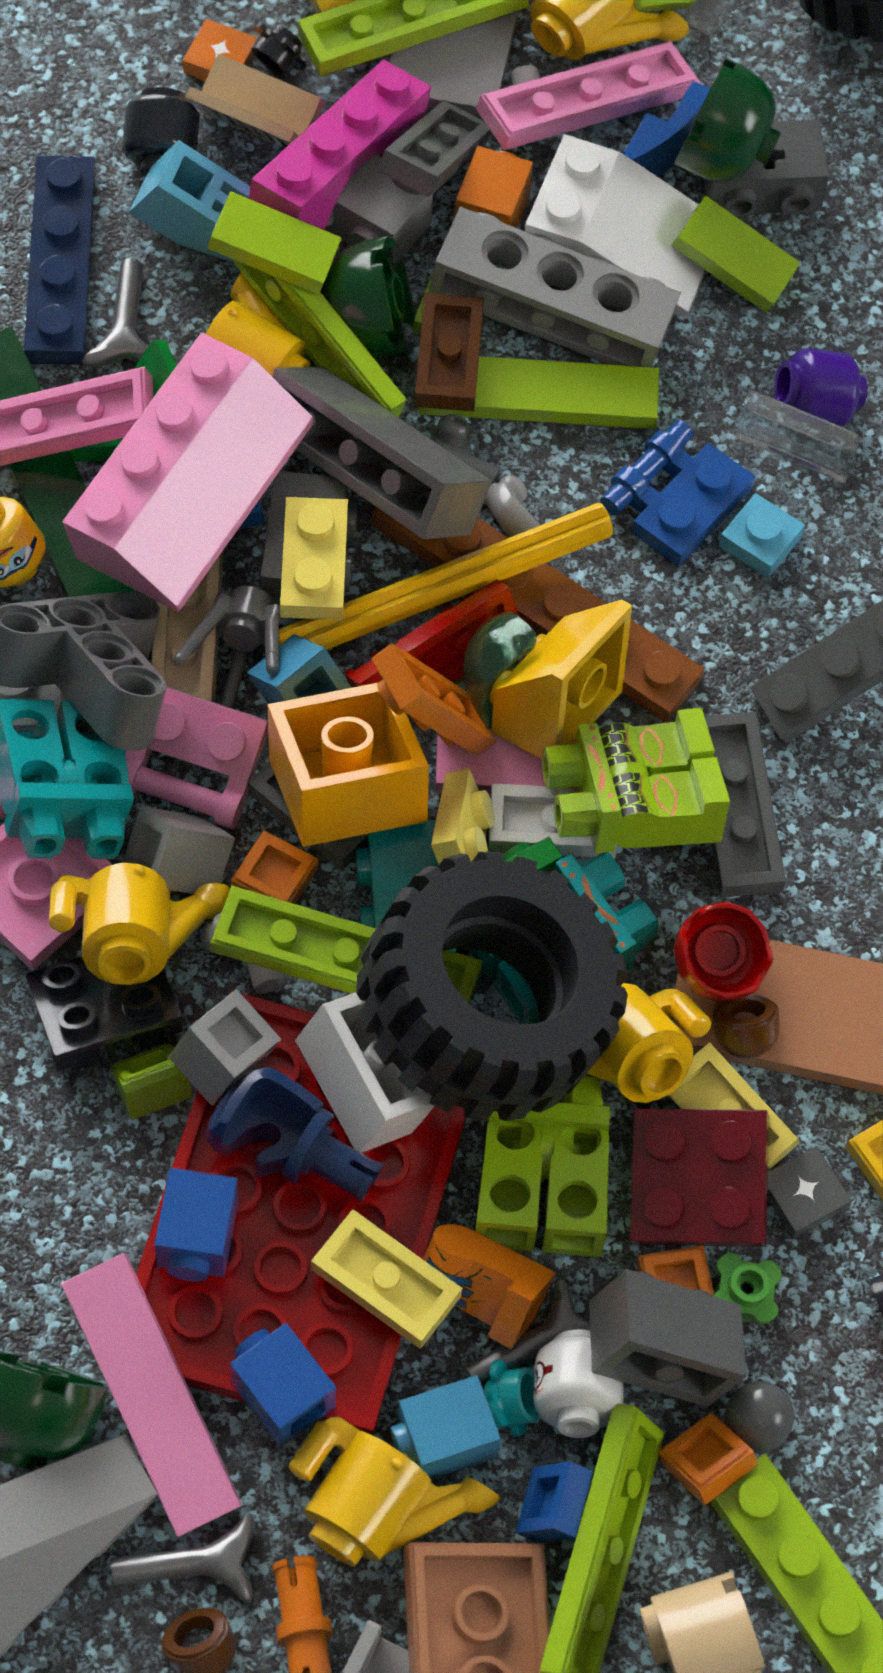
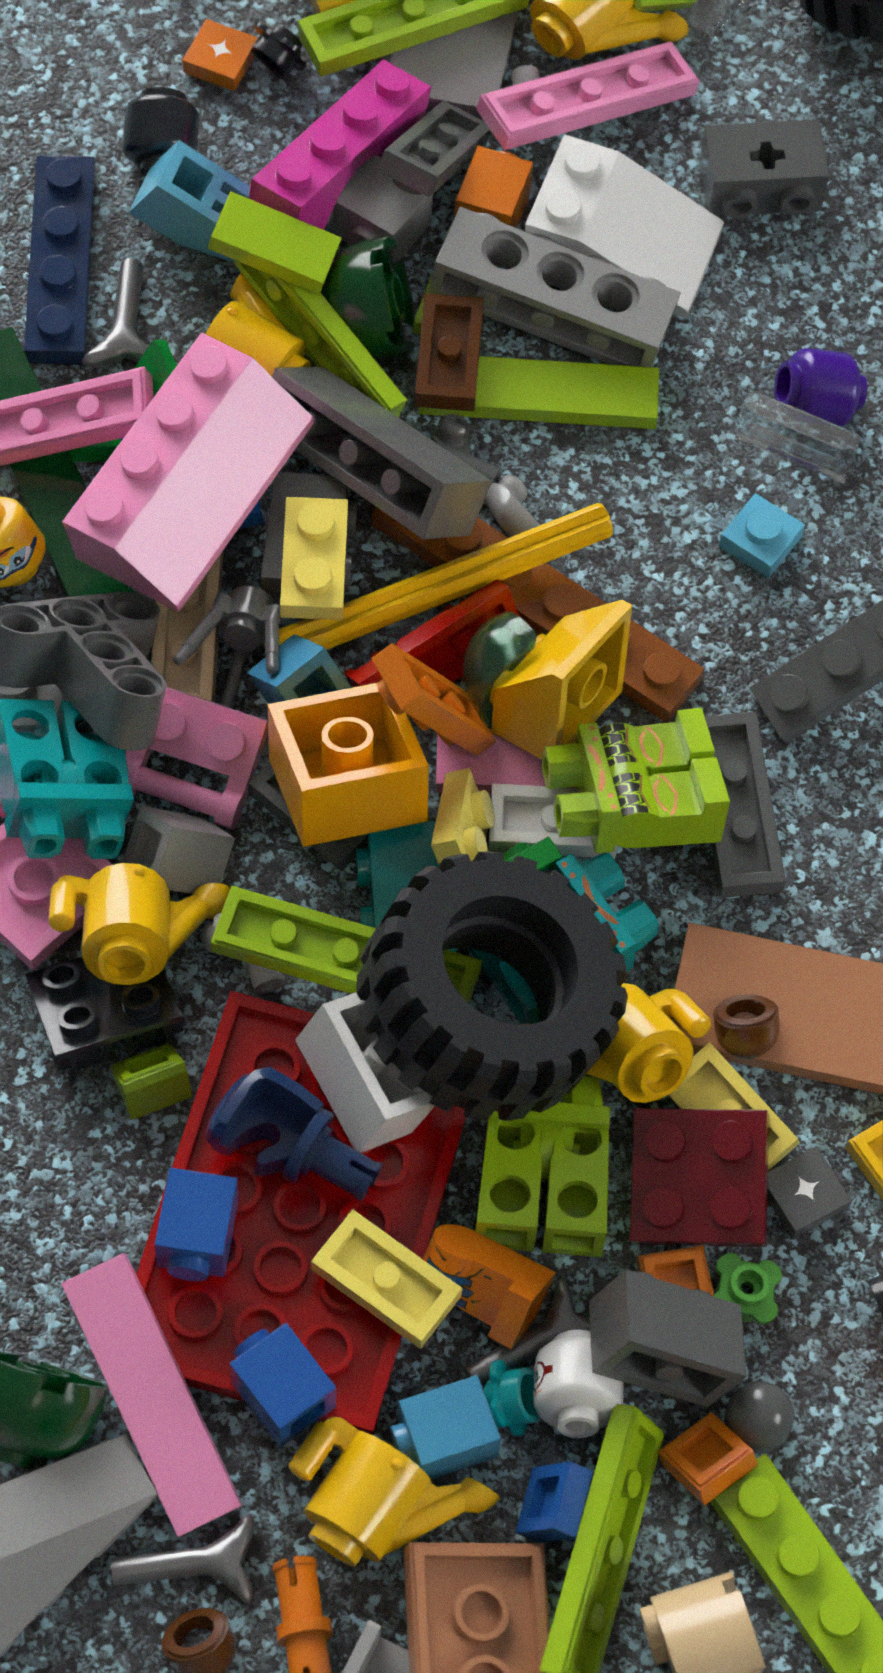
(224, 1046): light grey brick -> none
(256, 102): tan panel -> none
(276, 869): orange tile -> none
(659, 141): blue slope -> none
(690, 505): blue plate -> none
(723, 952): red hair -> none
(731, 127): dark green cylinder -> none
(735, 254): lime tile -> none

